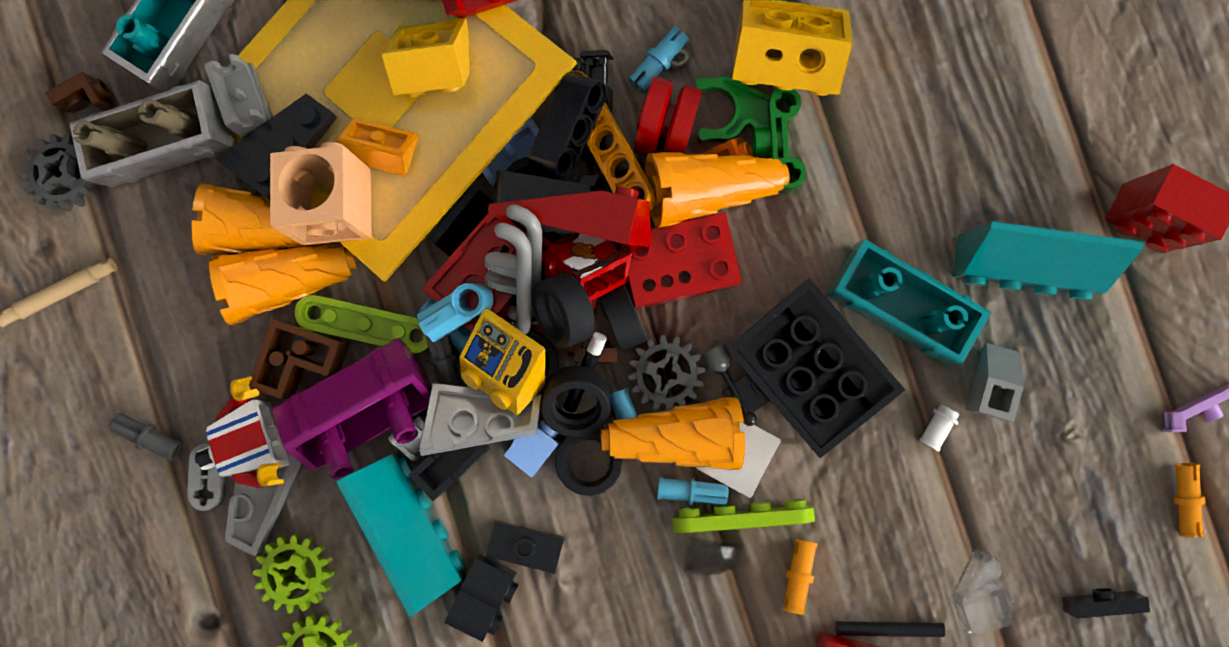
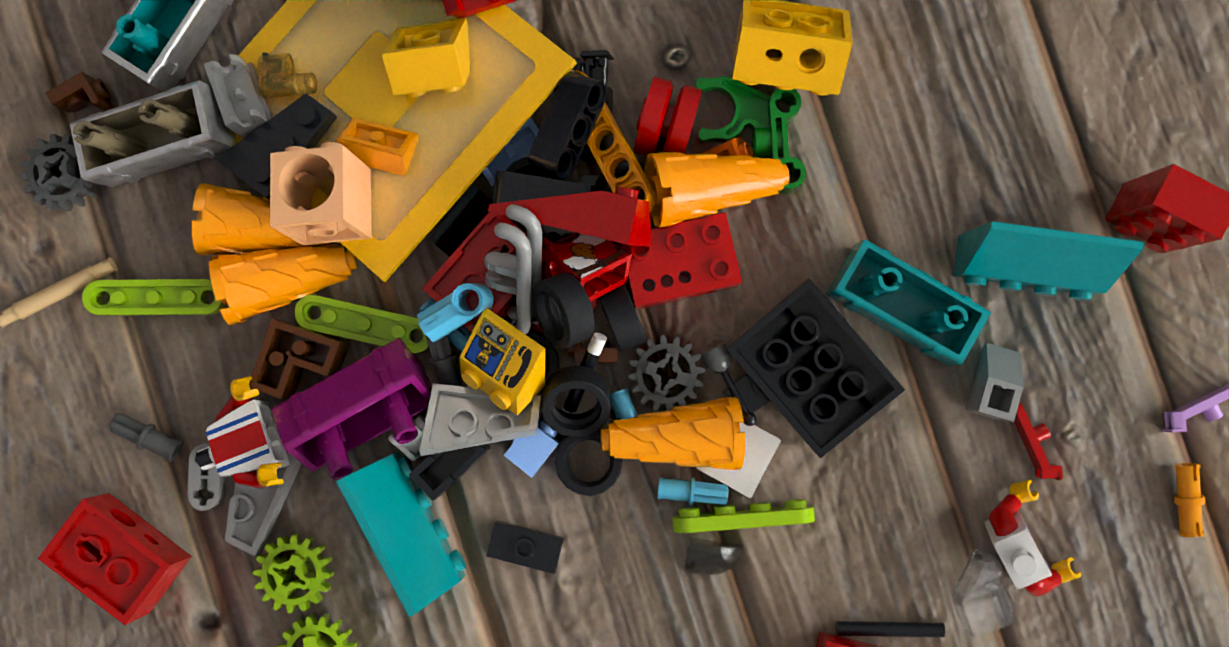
(114, 557): none -> red piece
(150, 297): none -> lime plate
(278, 79): none -> clear yellow piece
(481, 597): black brick -> none
(658, 59): medium azure pin -> none
(799, 576): light orange pin -> none
(939, 427): white pin -> none
(1018, 548): none -> torso
(1031, 439): none -> red piece
(1105, 603): black plate -> none

